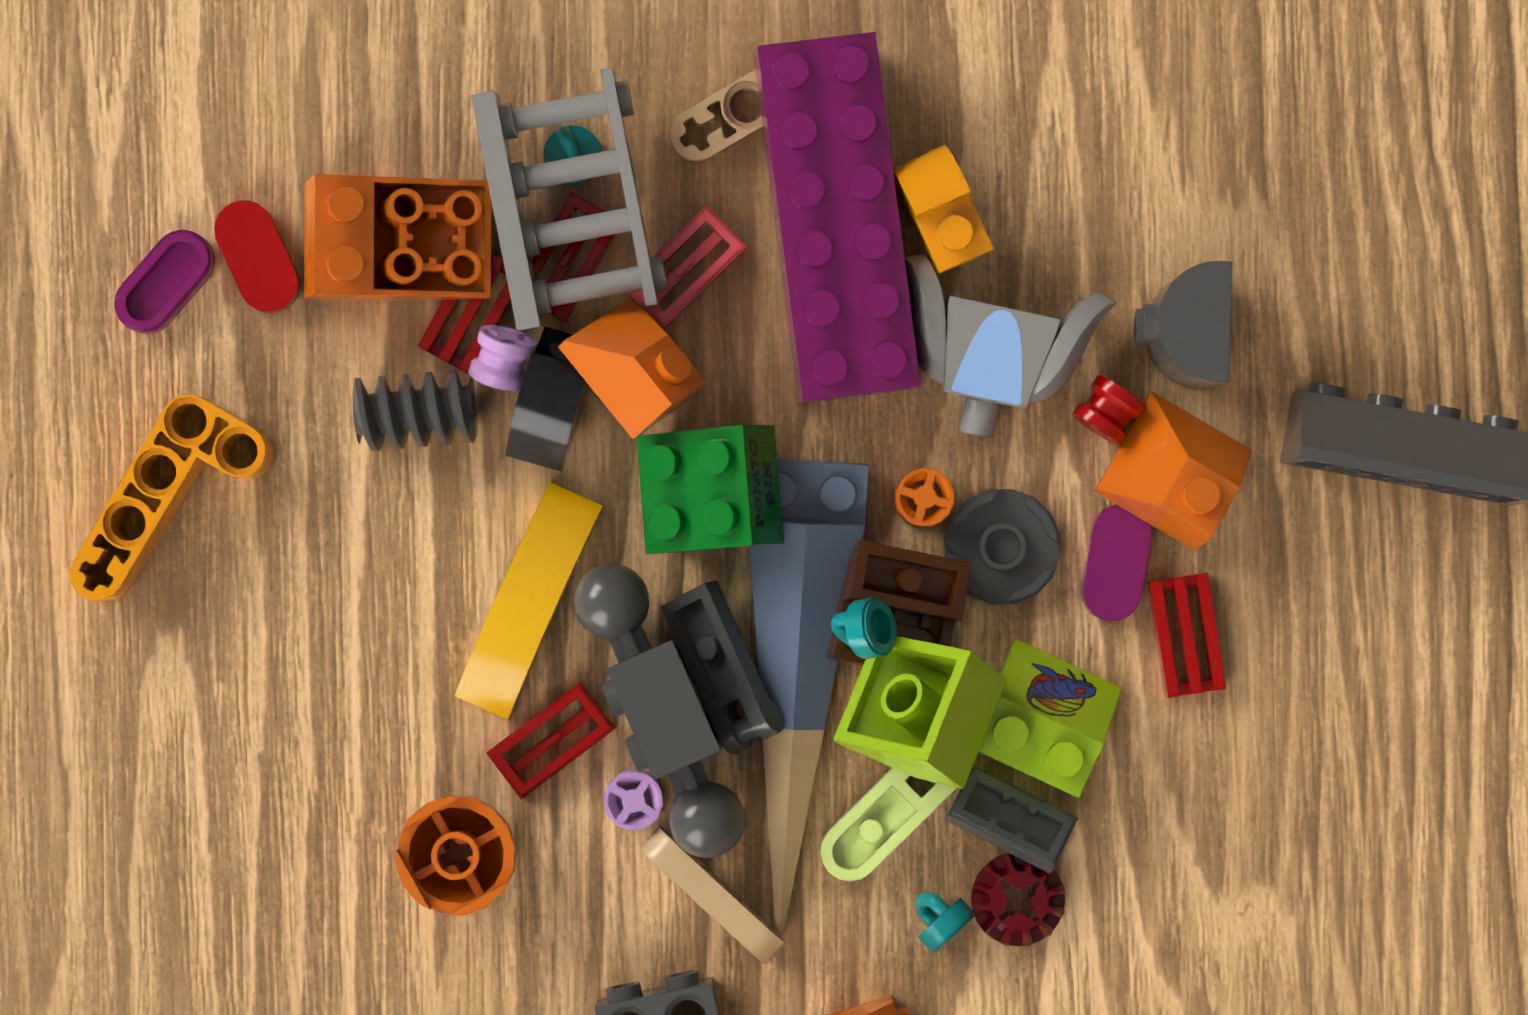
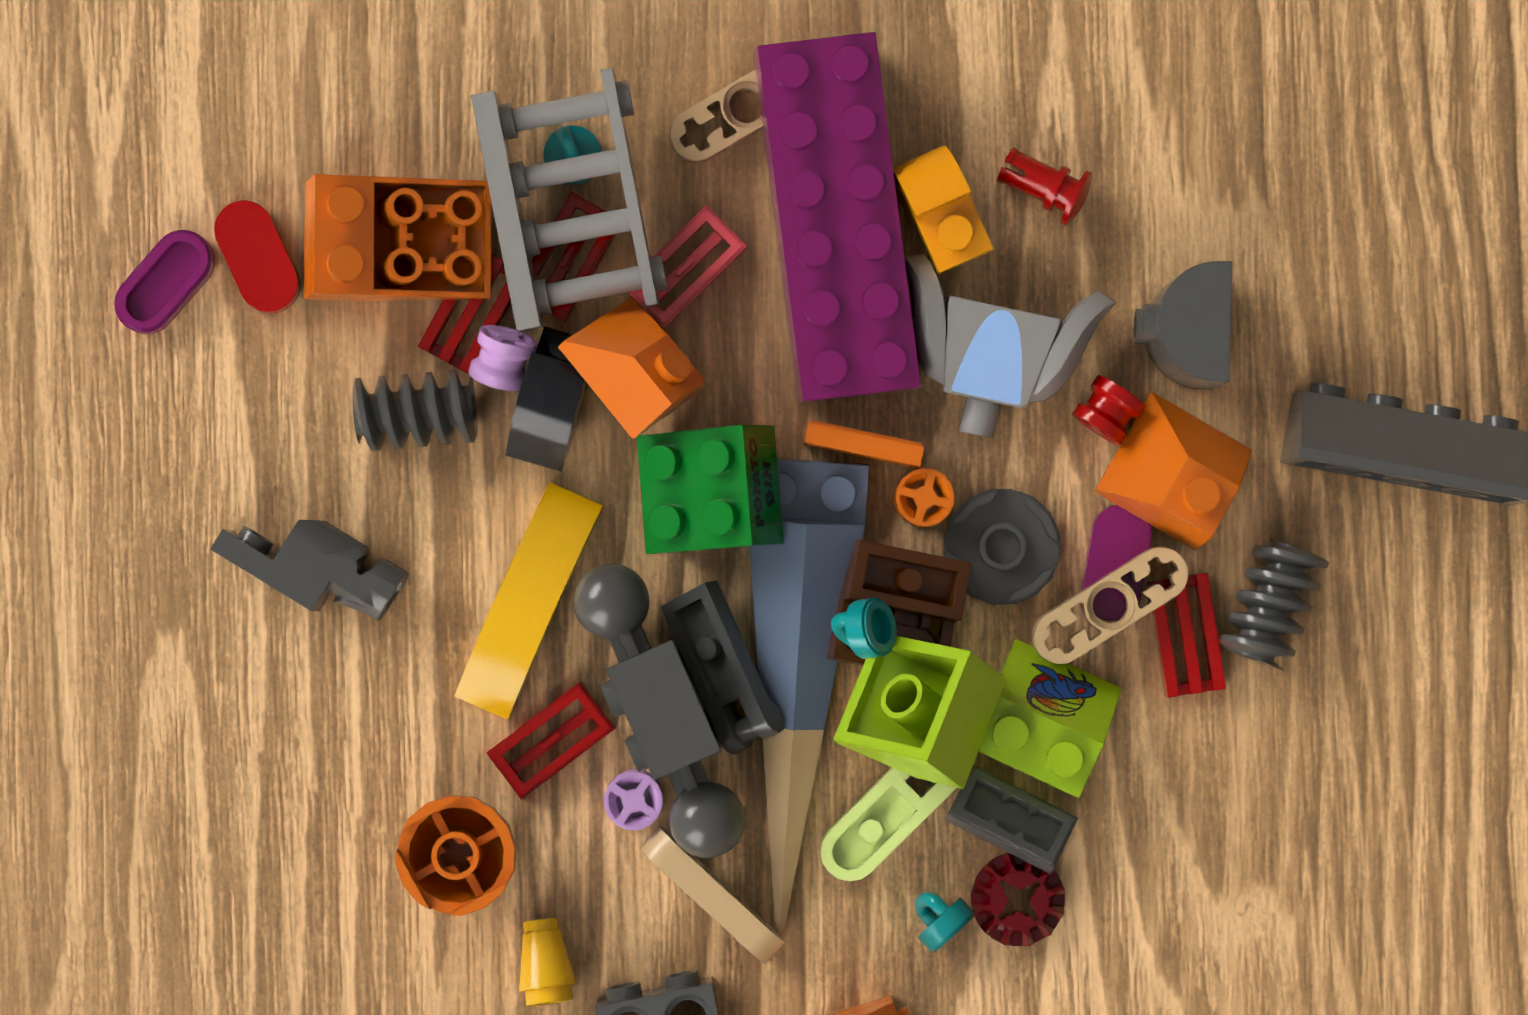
(161, 504): light orange beam -> none
(315, 563): none -> dark grey plate
(545, 964): none -> yellow cone
(864, 444): none -> orange tile
(1047, 184): none -> red pin
(1154, 593): none -> tan beam
(1272, 603): none -> dark grey piece

